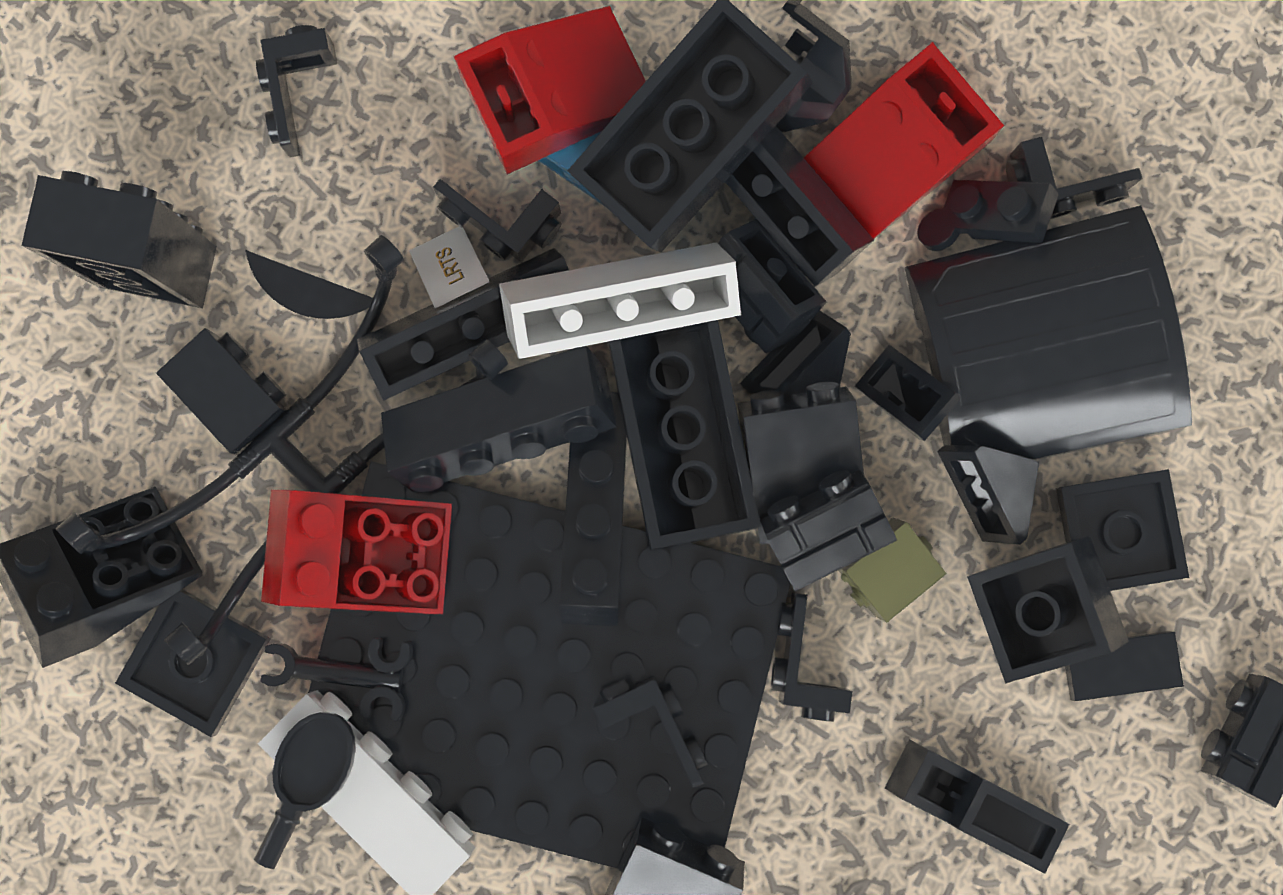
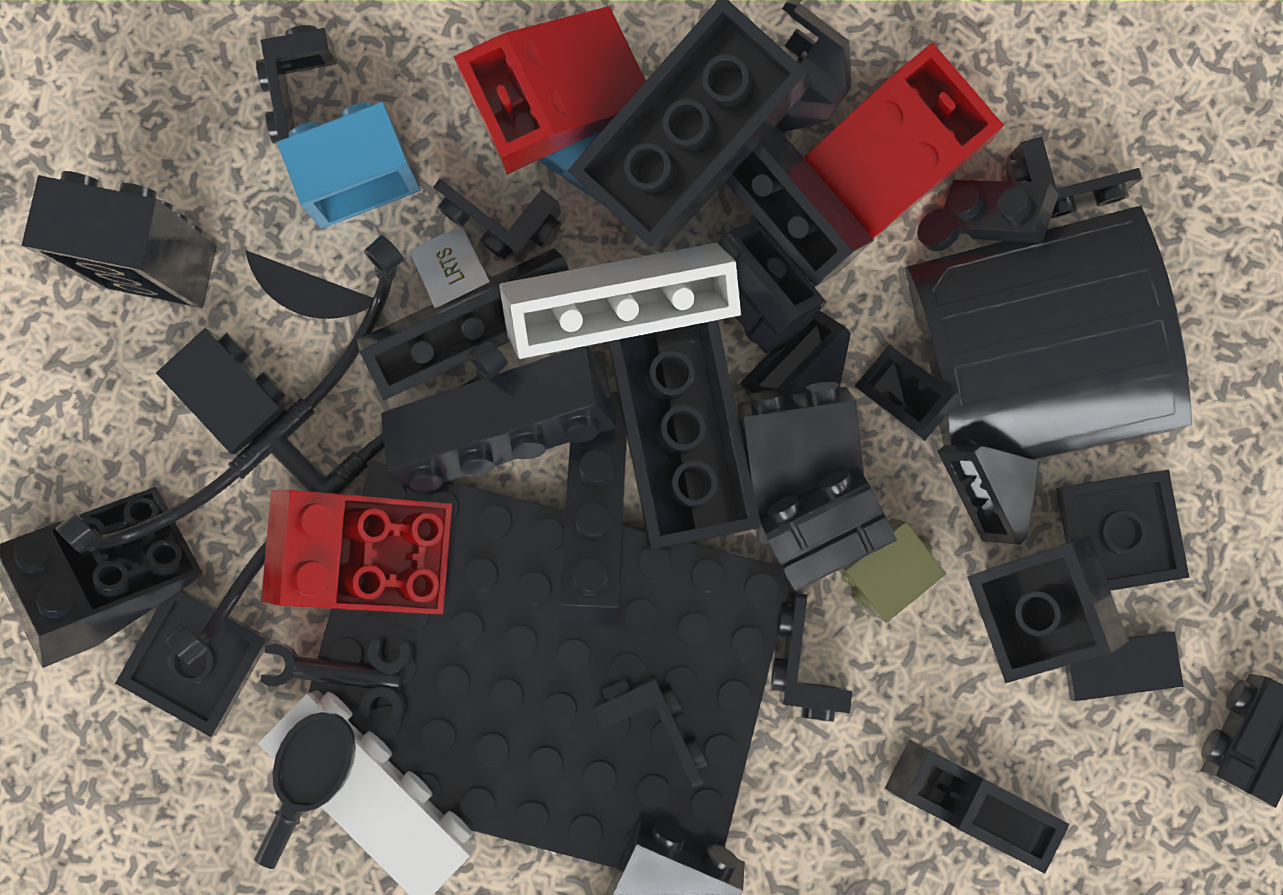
(348, 164): none -> dark azure piece

